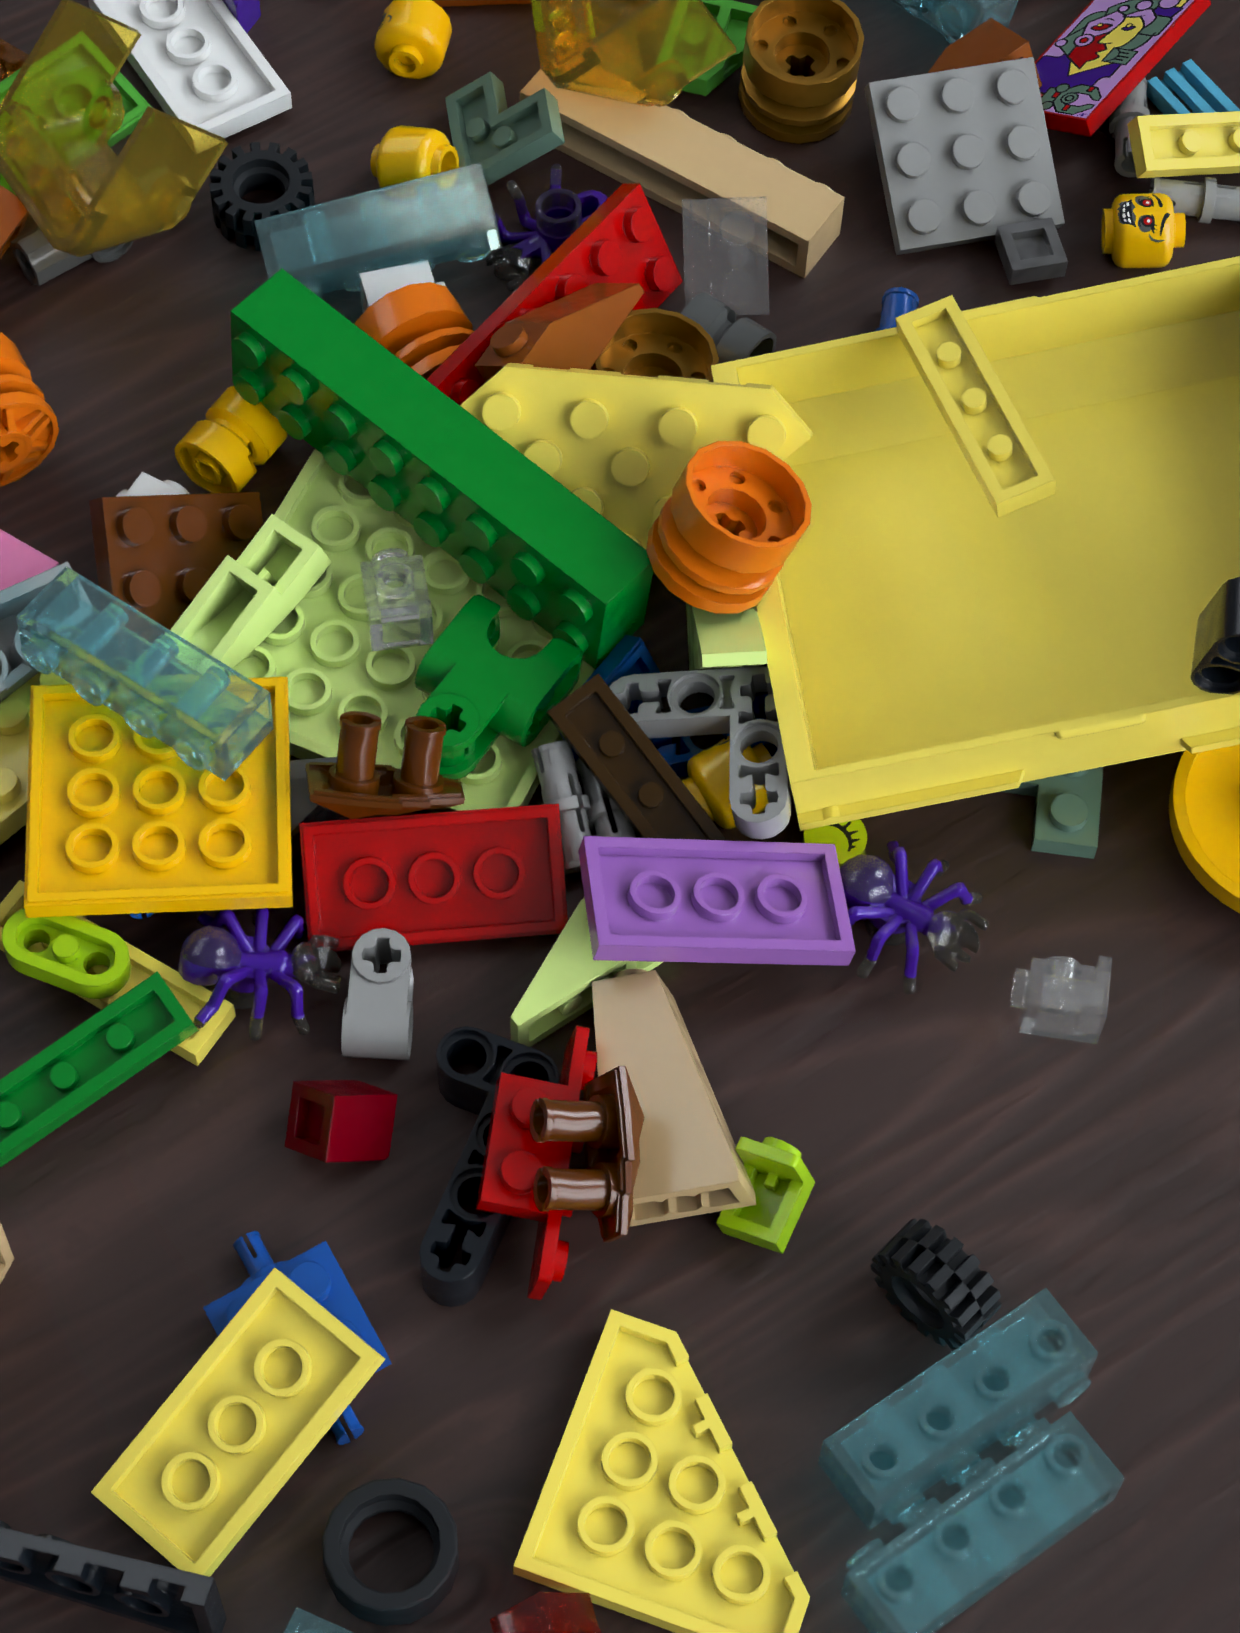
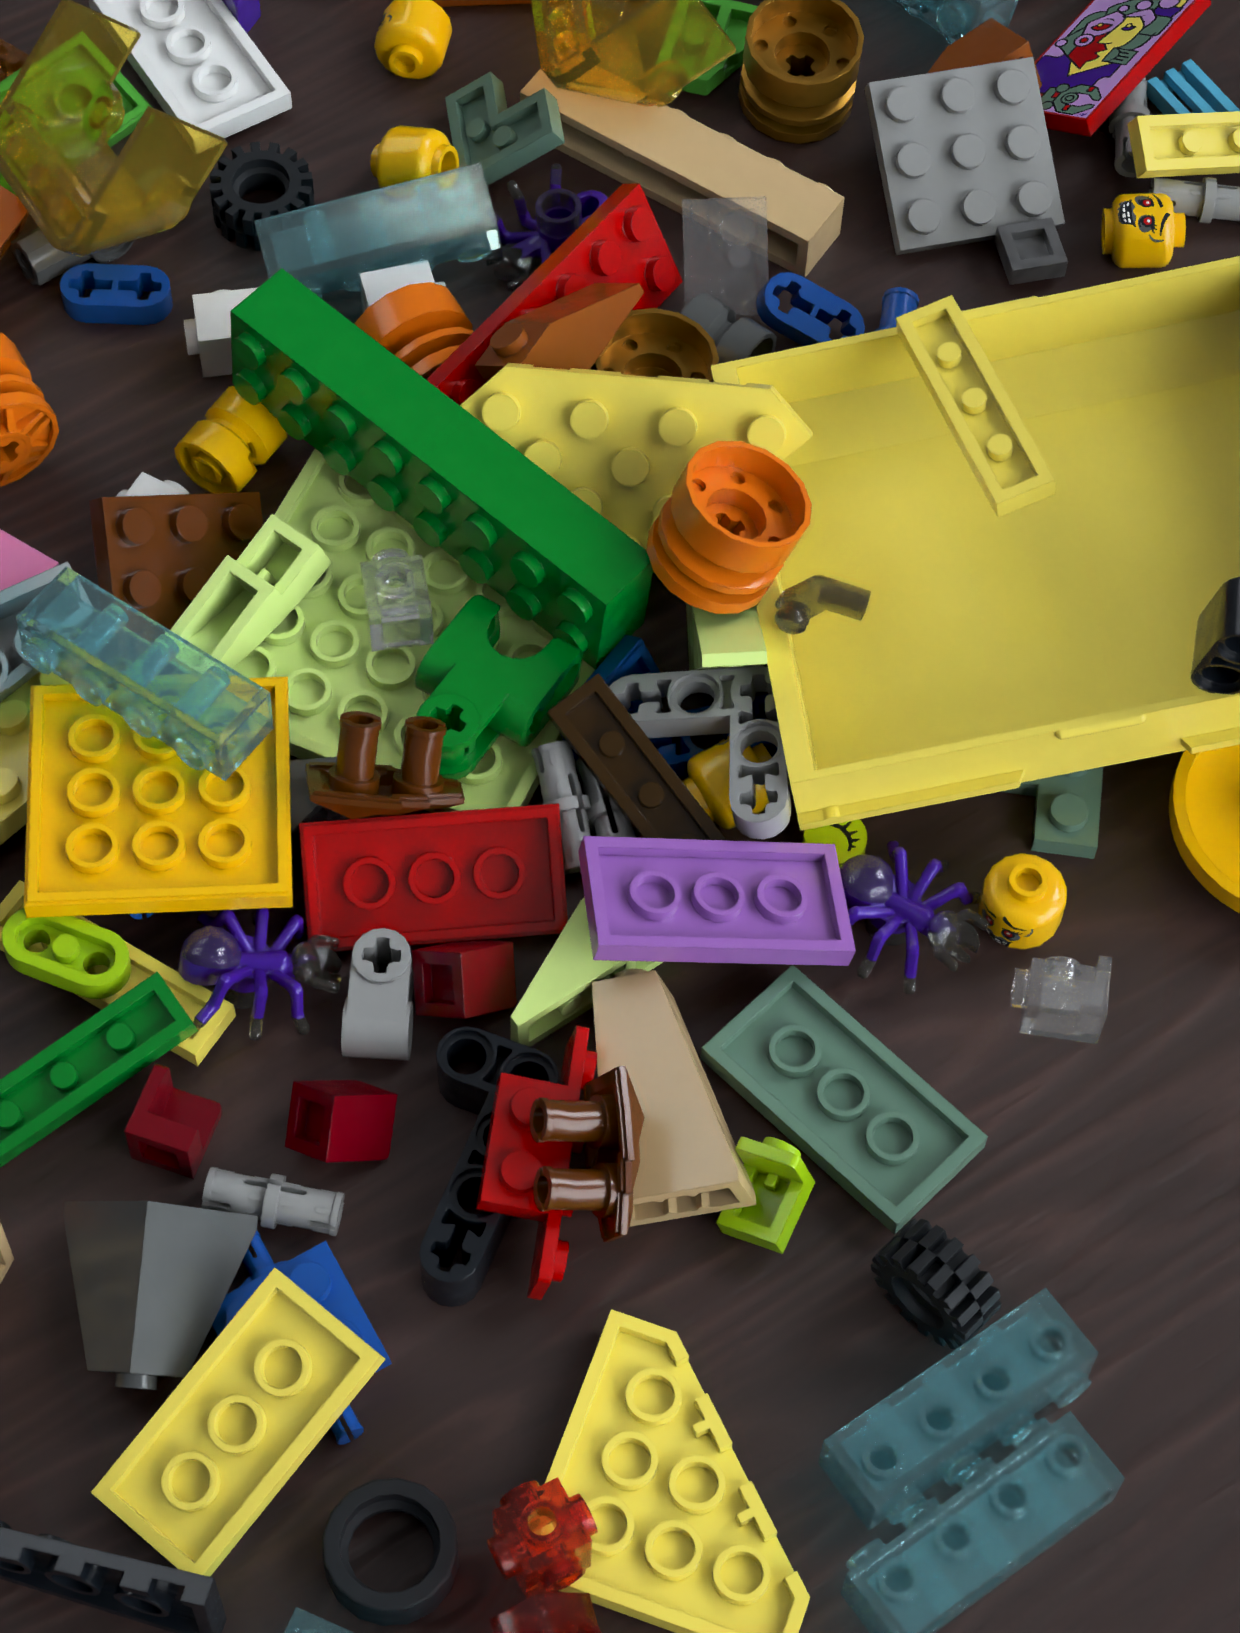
(116, 294): none -> blue beam
(150, 1282): none -> dark grey slope
(171, 1125): none -> dark red panel
(211, 329): none -> white brick
(273, 1201): none -> light grey pin
(464, 978): none -> dark red panel
(542, 1560): none -> clear red brick
(810, 312): none -> blue beam
(813, 597): none -> clear smoke arm
(843, 1098): none -> sand green plate
(1023, 901): none -> yellow head

